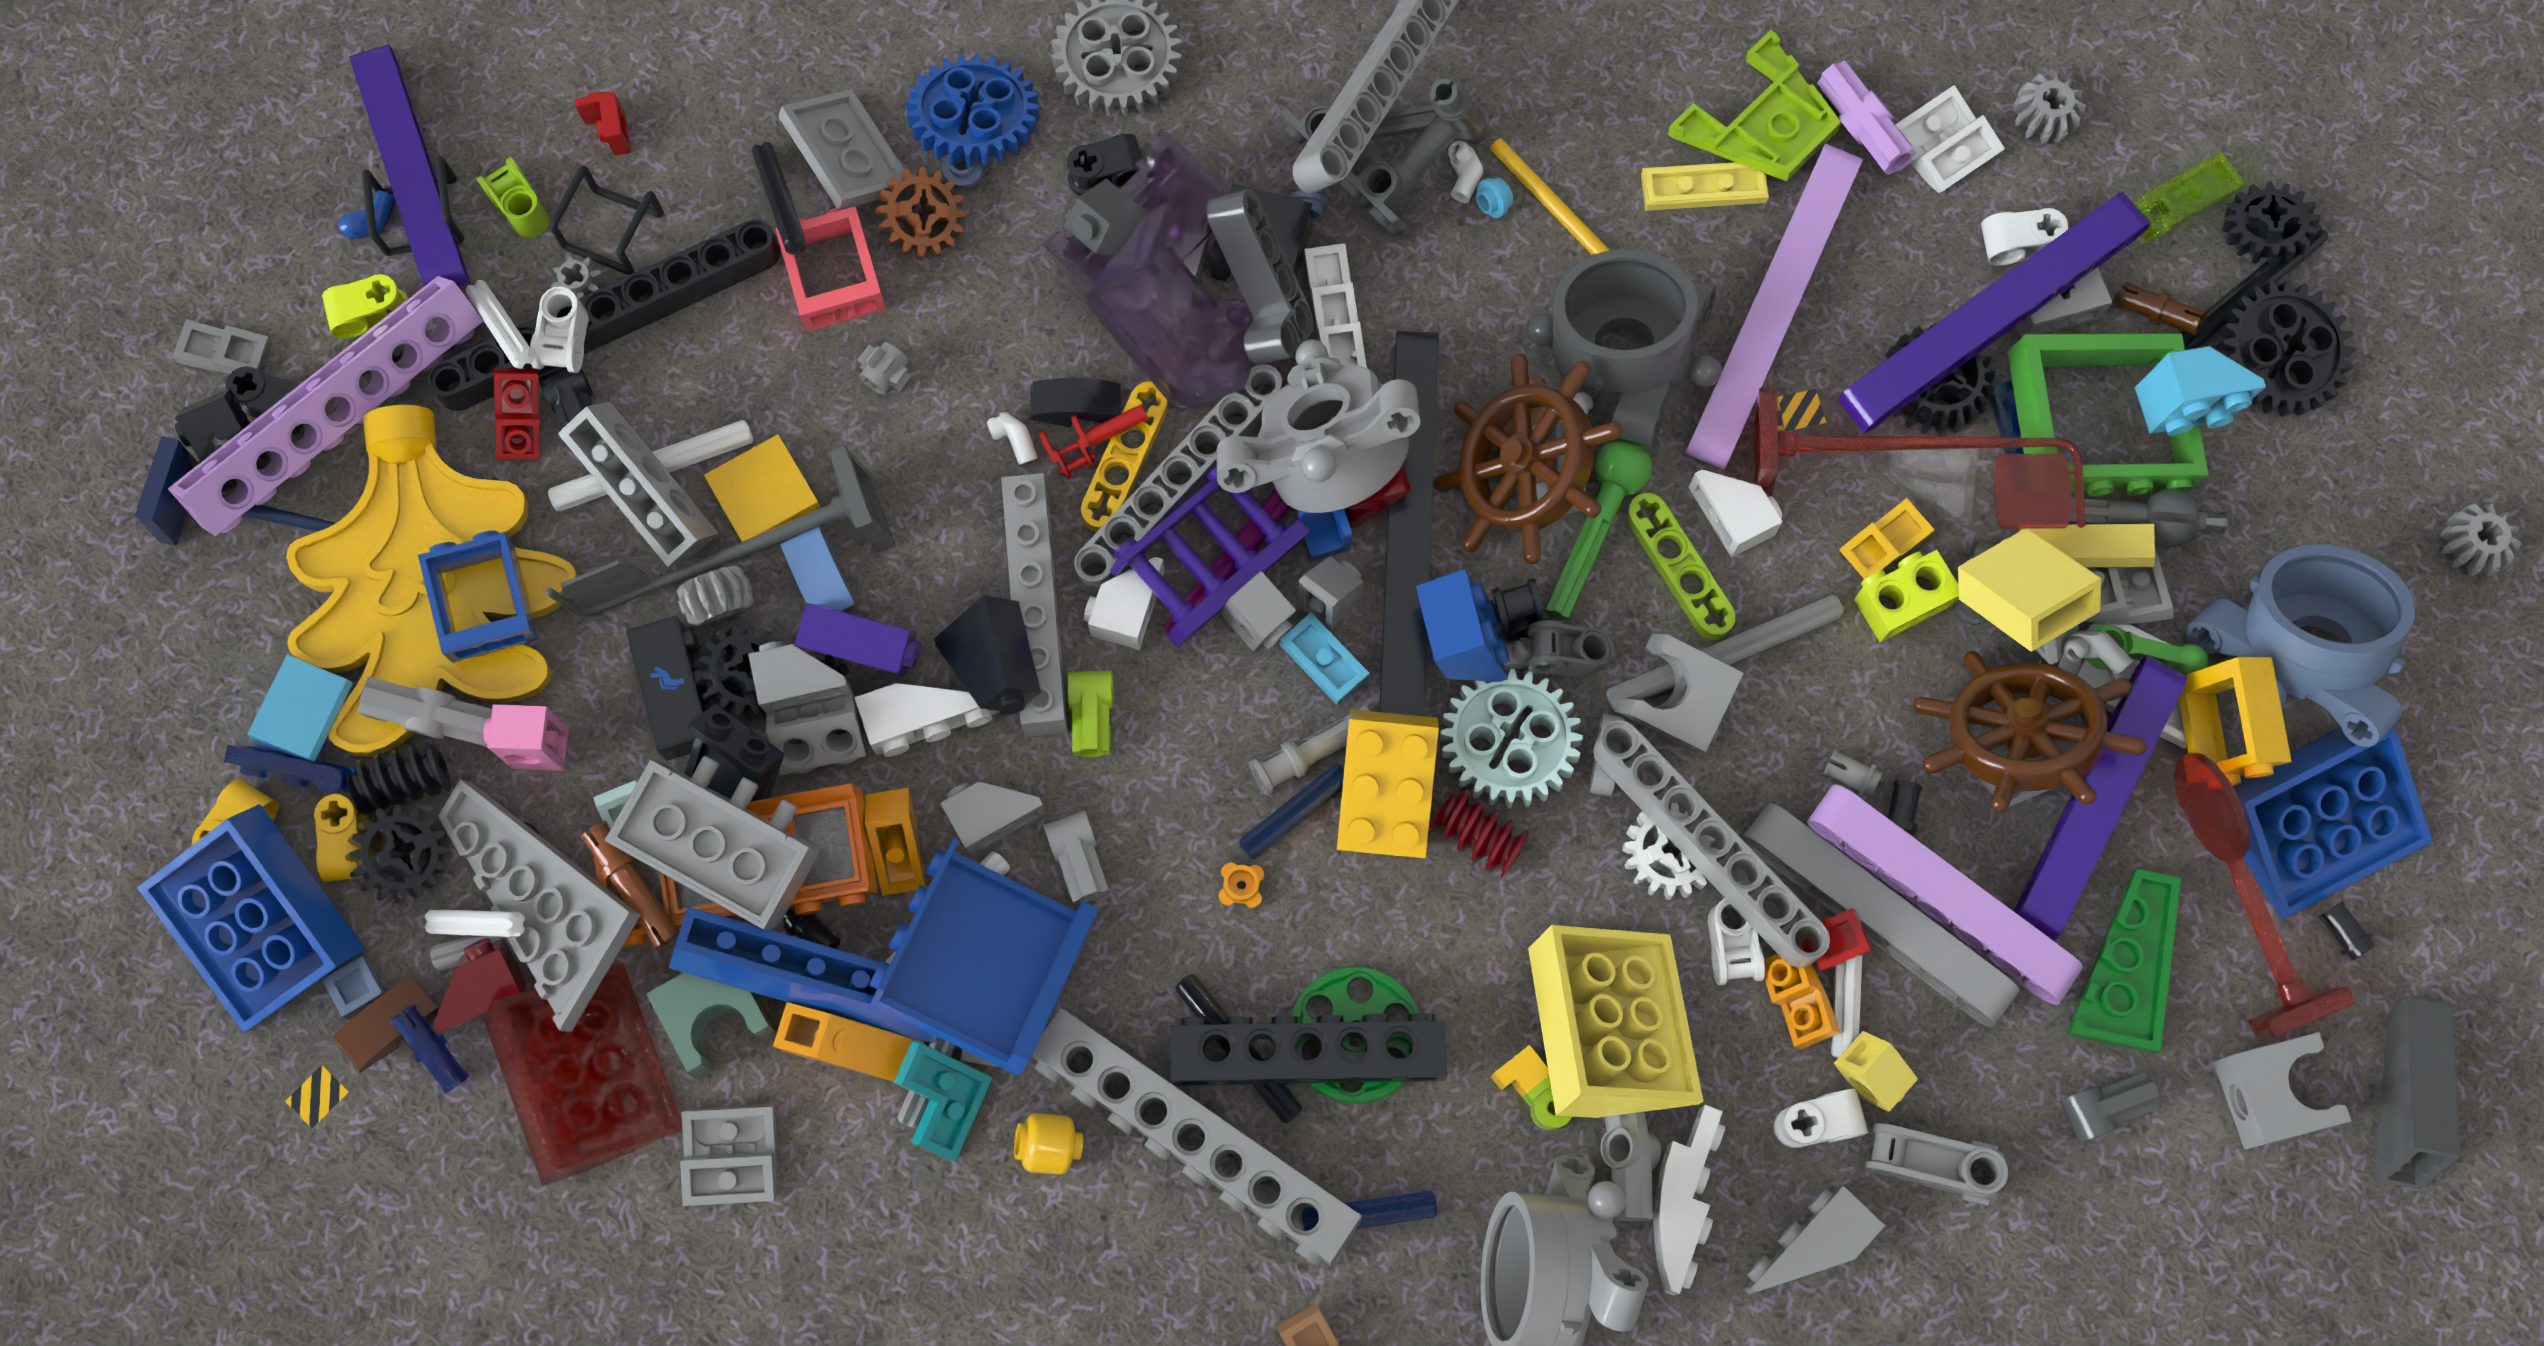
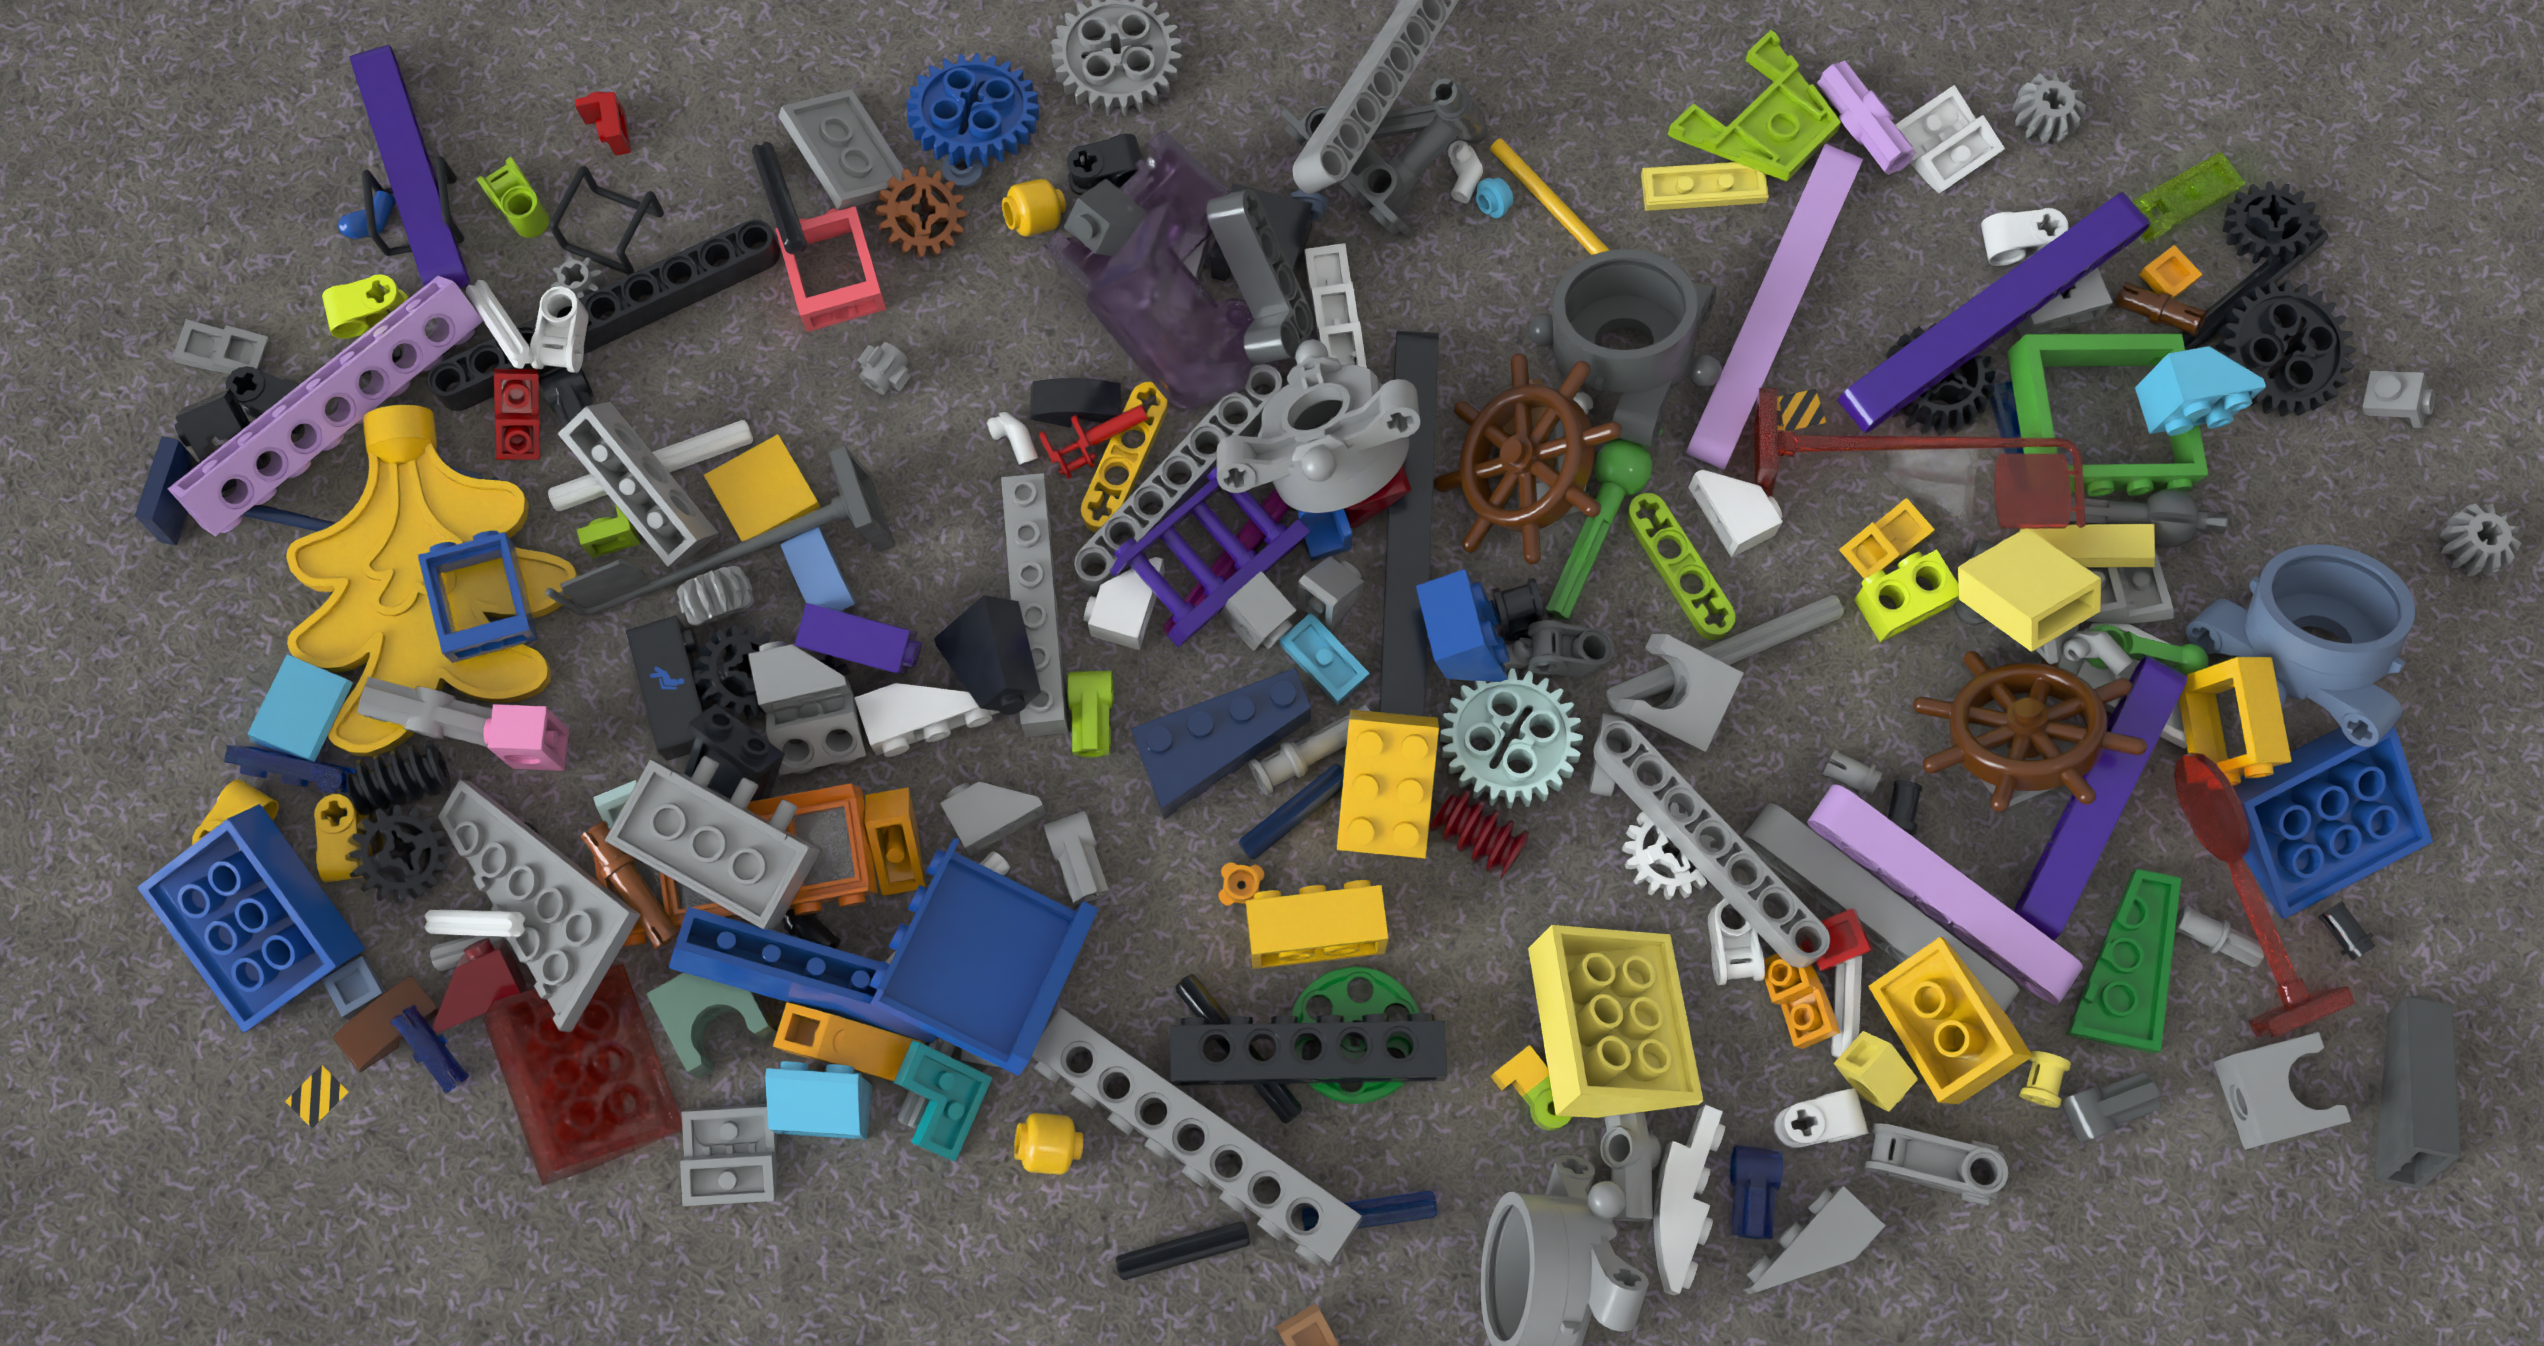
(608, 535): none -> lime bracket
(818, 1102): none -> medium azure slope
(1033, 207): none -> yellow head
(1182, 1250): none -> black axle
(1218, 736): none -> dark blue wedge
(1316, 924): none -> yellow brick
(1755, 1178): none -> clear blue piece
(1949, 1023): none -> yellow slope
(2045, 1079): none -> light yellow bush
(2170, 273): none -> light orange plate
(2219, 936): none -> light grey axle
(2399, 396): none -> light grey bracket

